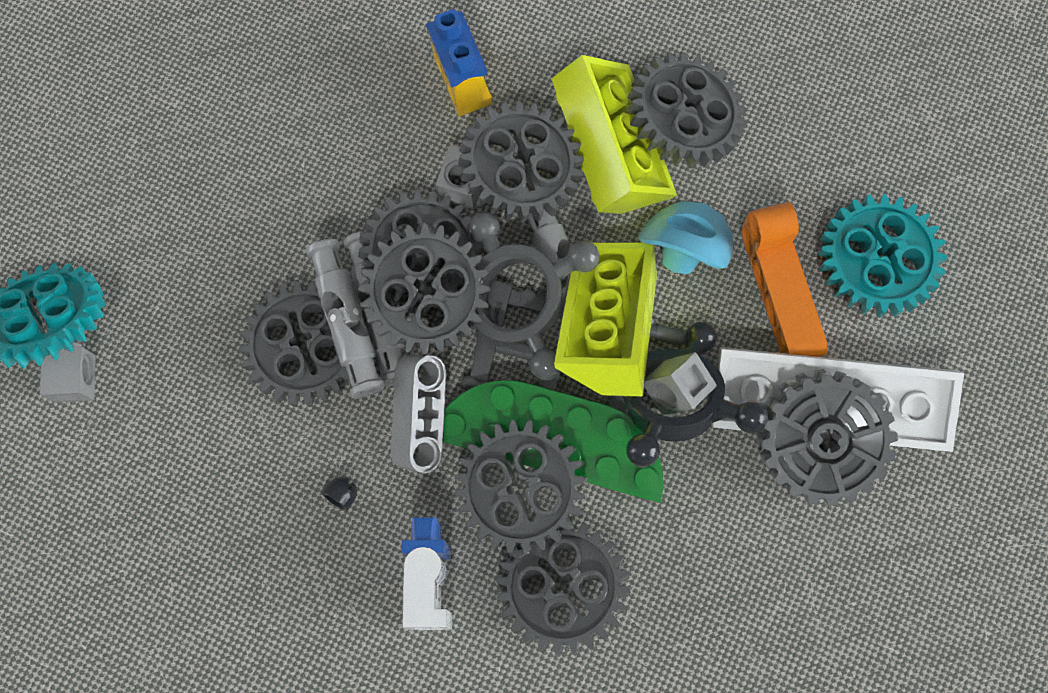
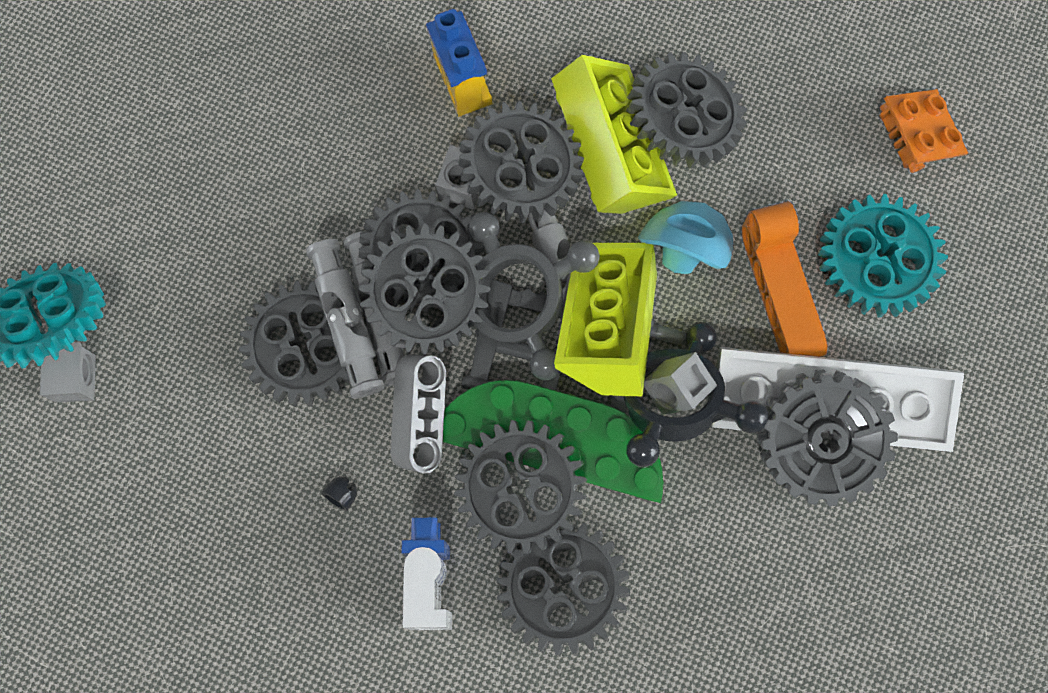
(924, 127): none -> orange hinge

